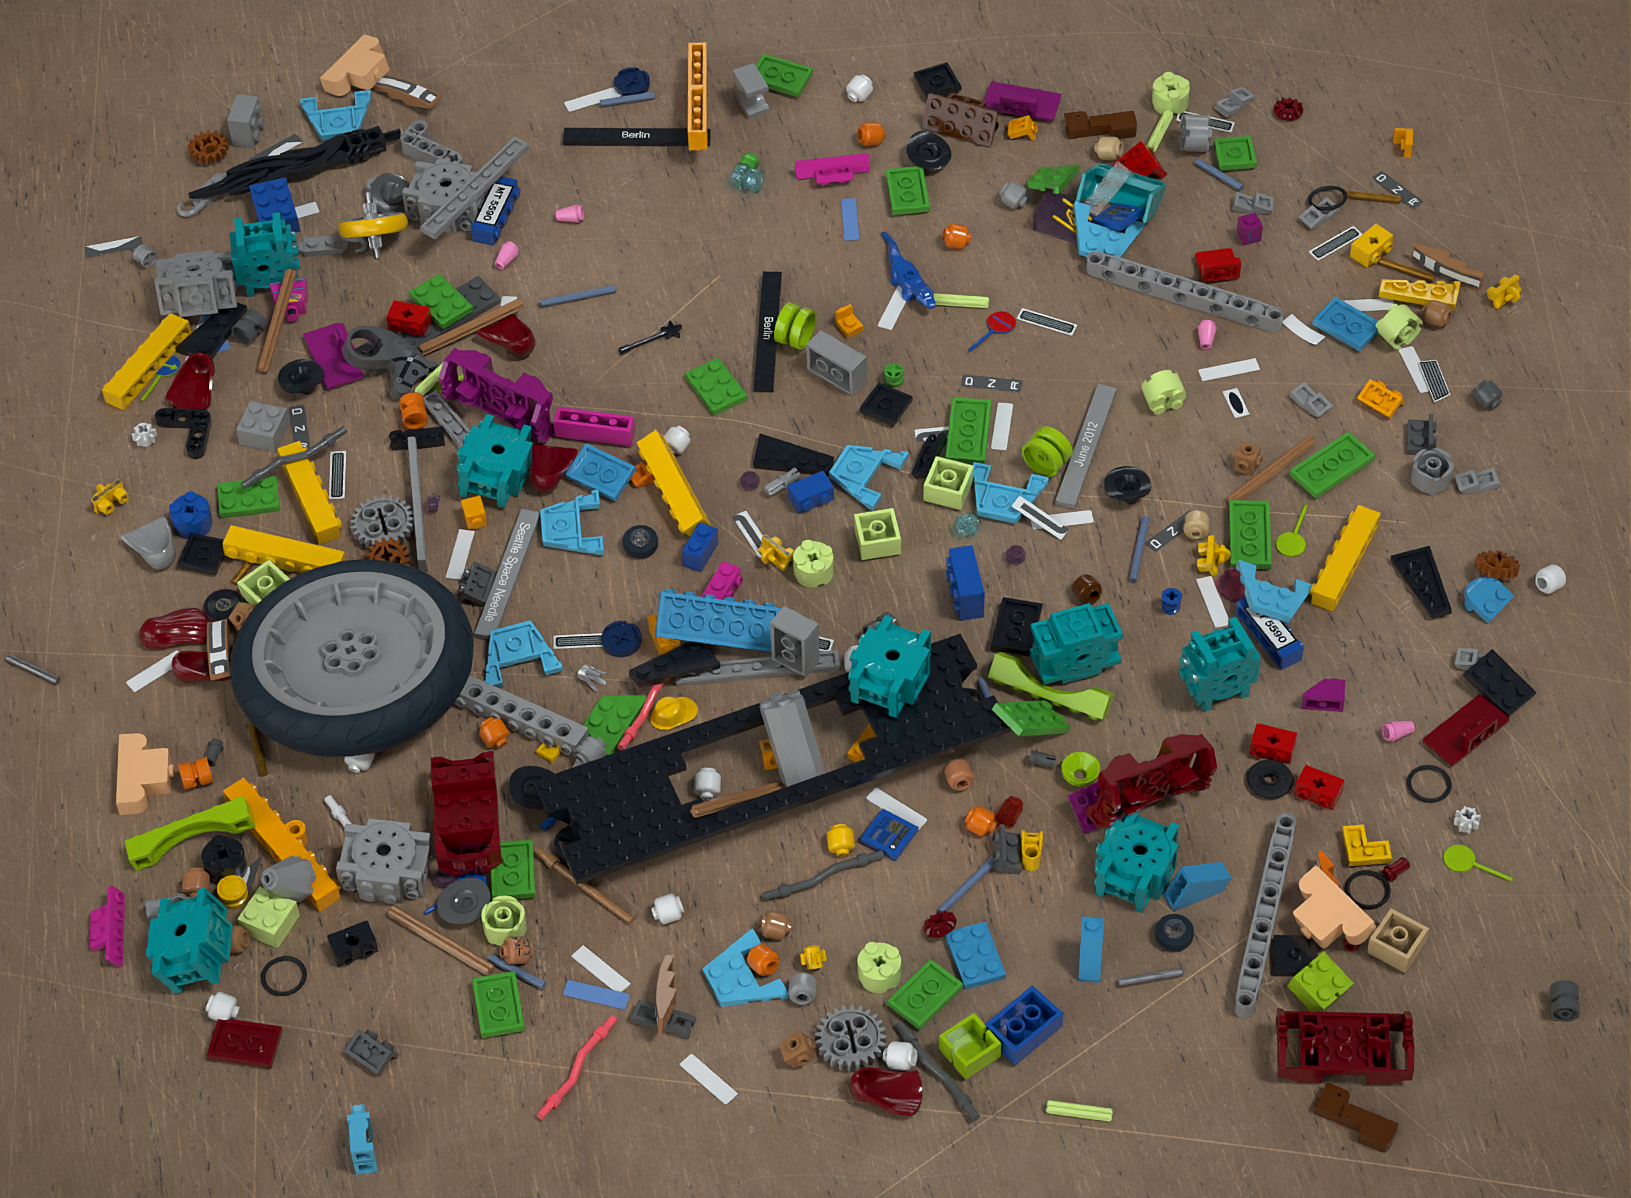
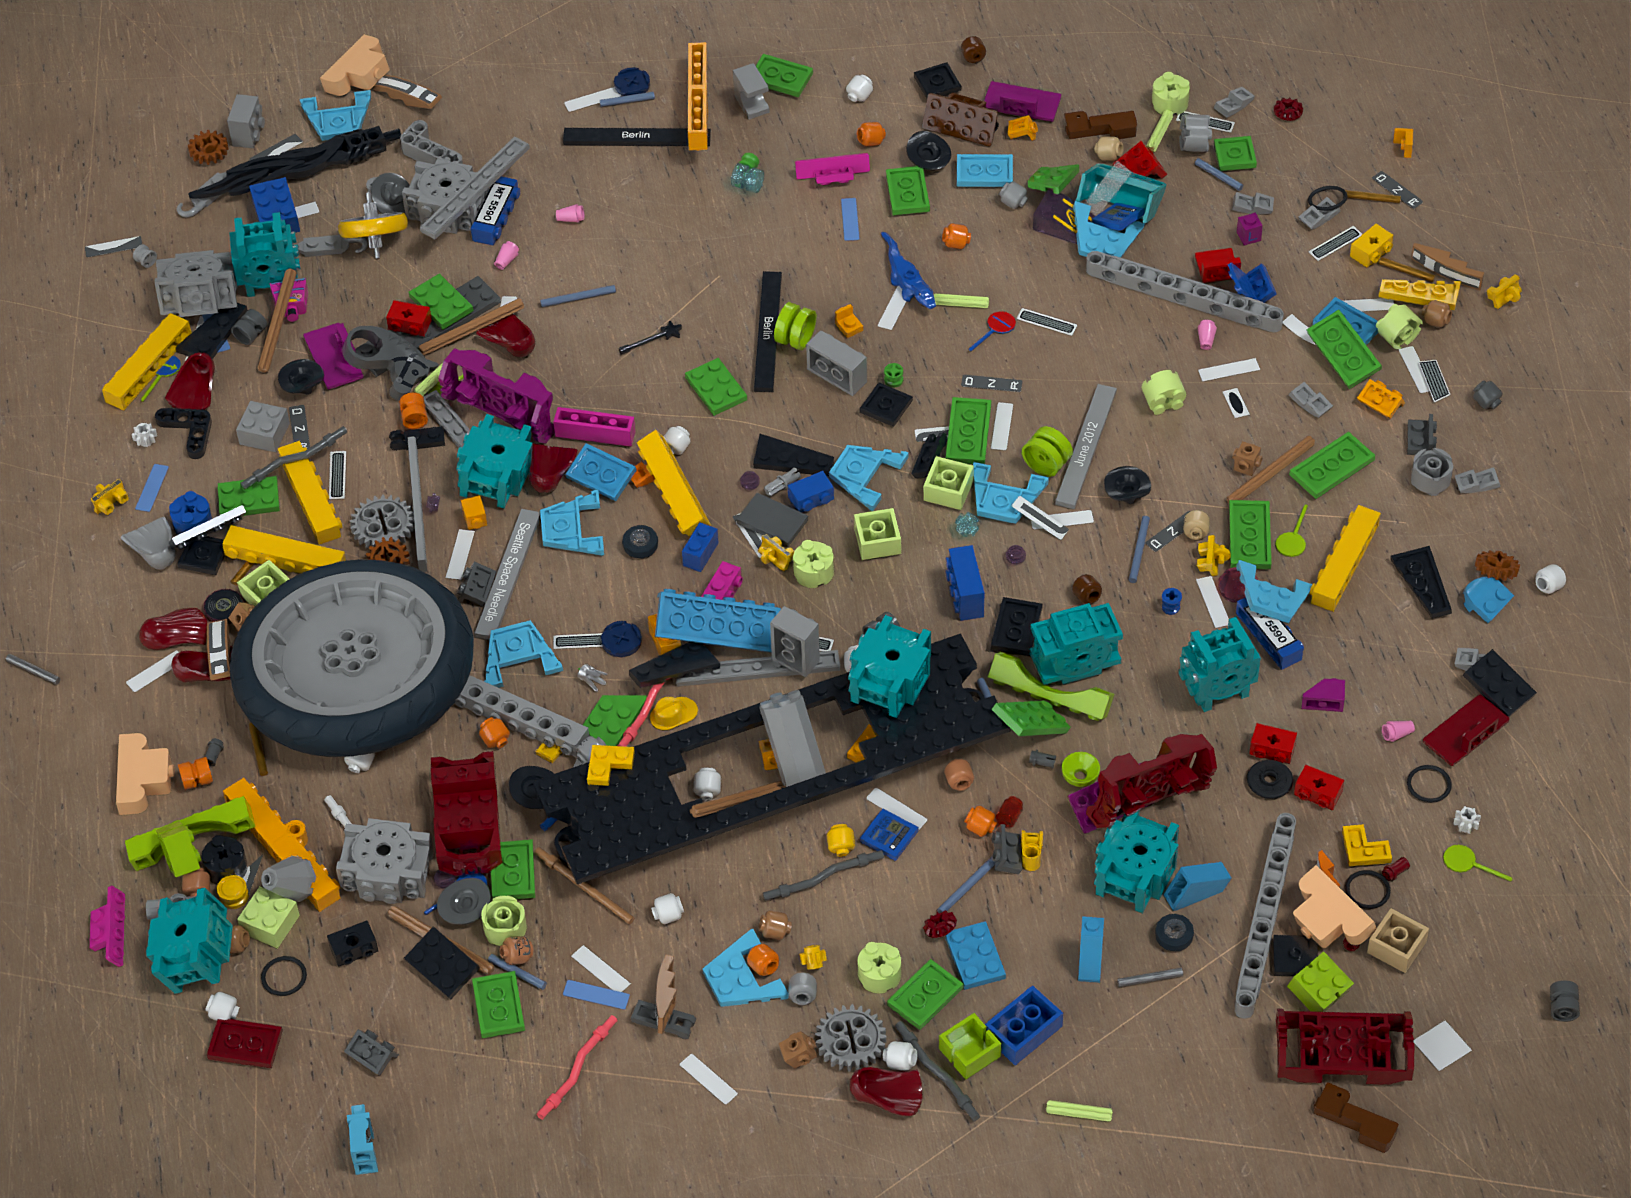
(151, 487): none -> medium blue sticker
(178, 848): none -> lime piece
(202, 531): none -> wing
(442, 963): none -> black plate
(605, 758): none -> yellow plate
(772, 518): none -> dark grey tile
(973, 49): none -> reddish brown head
(984, 170): none -> medium azure plate
(1254, 284): none -> blue bracket
(1344, 349): none -> bright green plate
(1442, 1045): none -> white sticker

